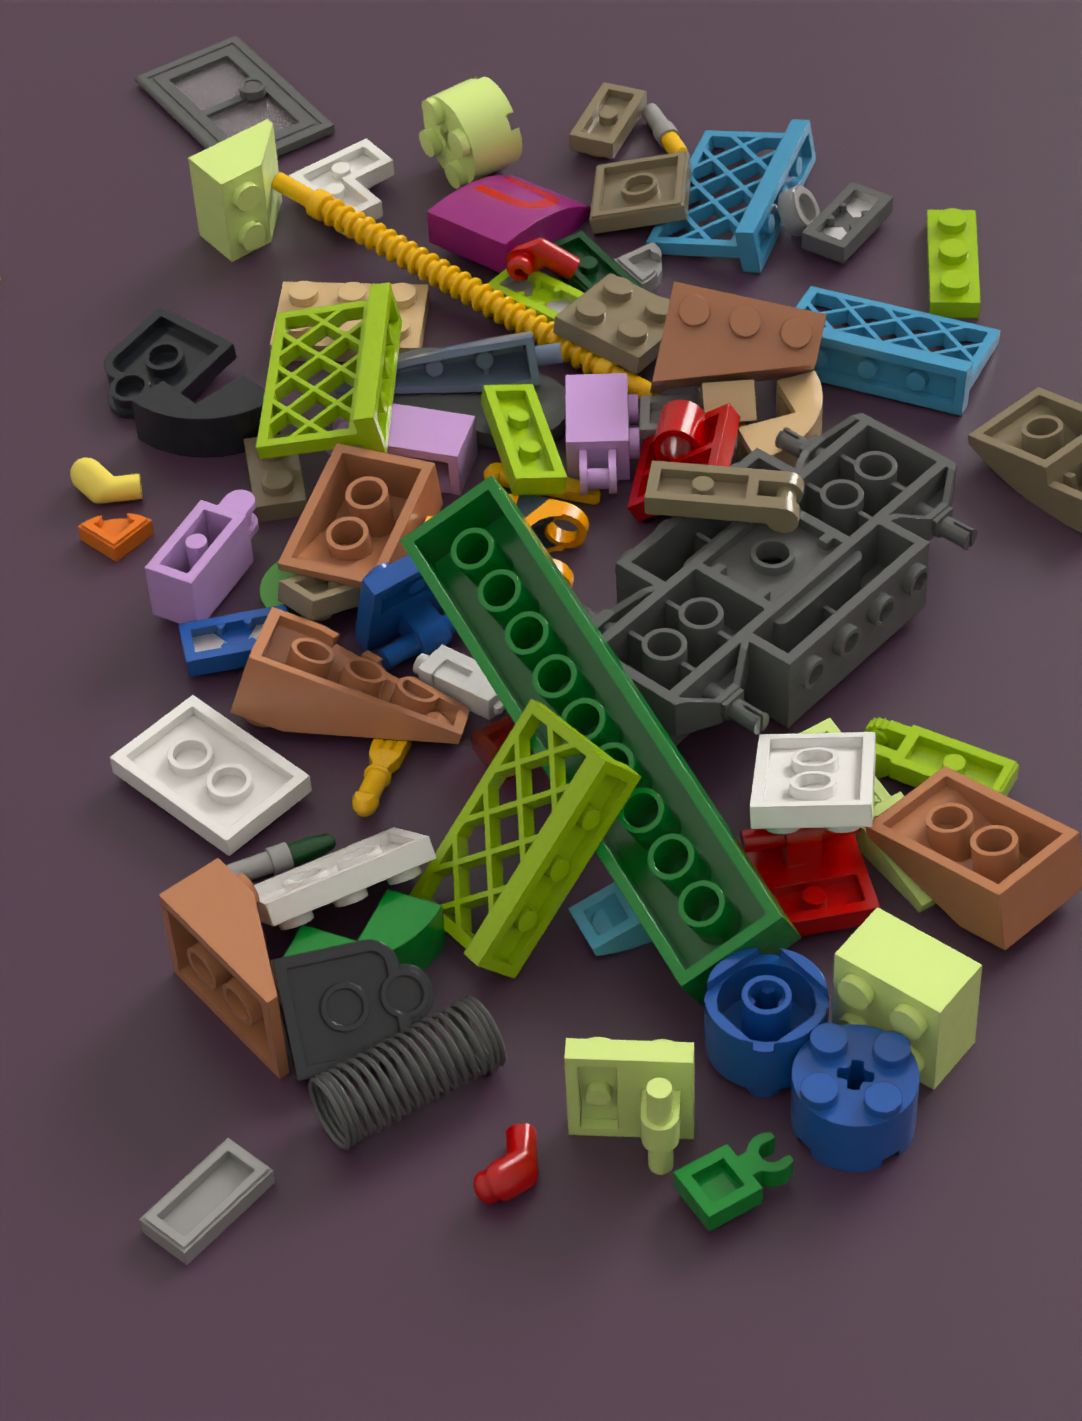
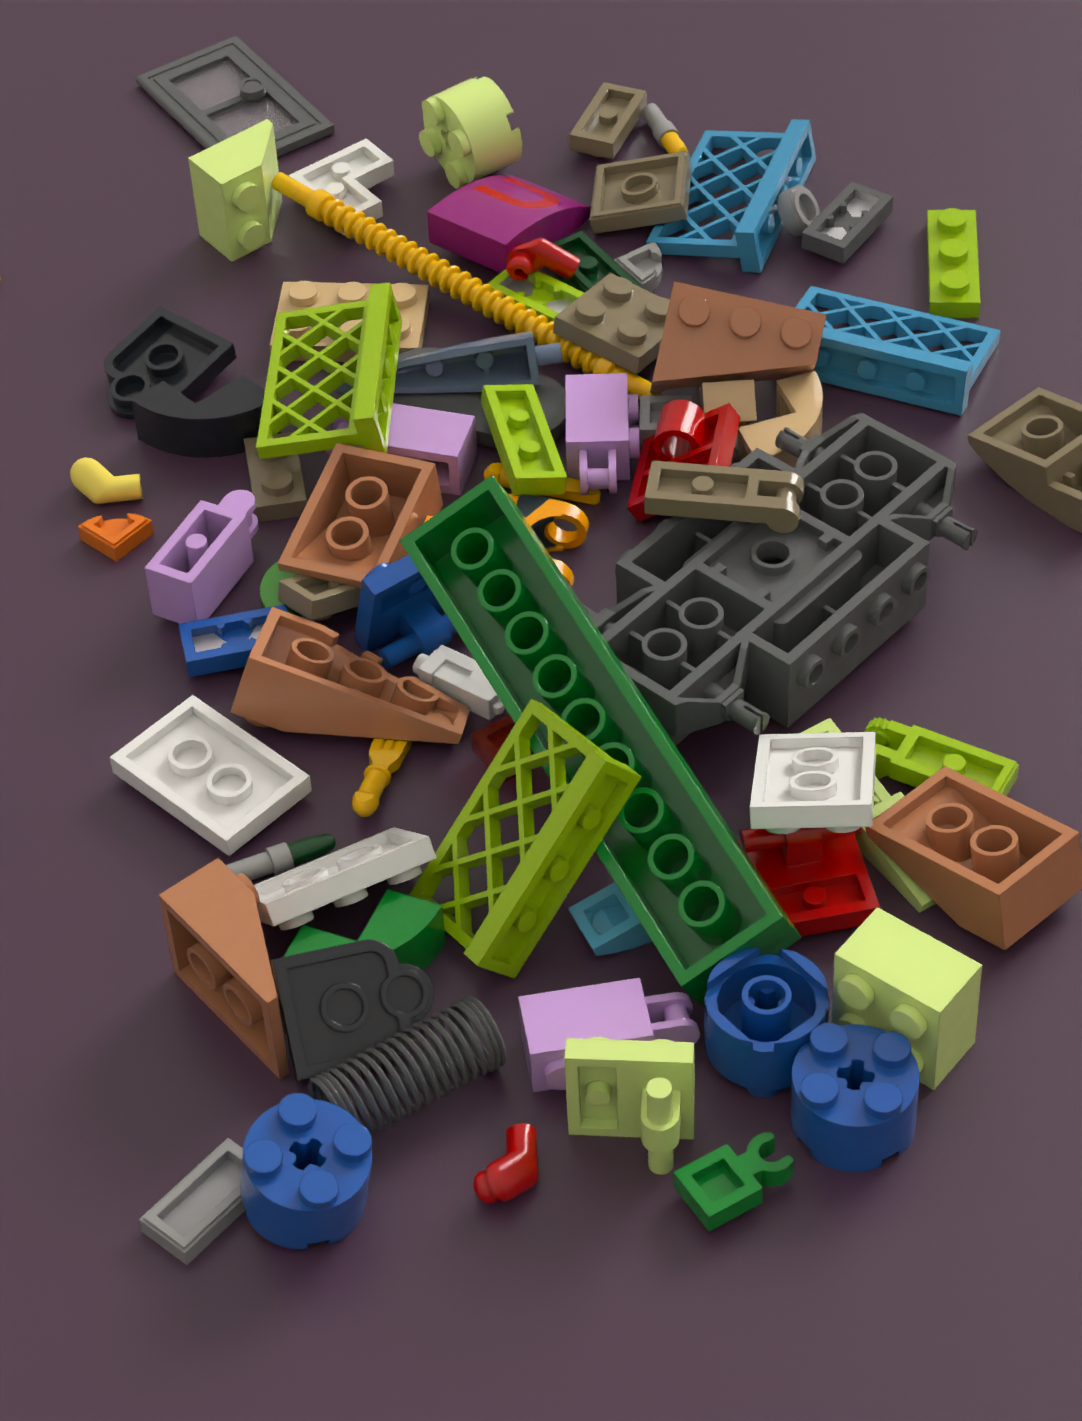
(305, 1172): none -> blue brick
(598, 1010): none -> lavender brick

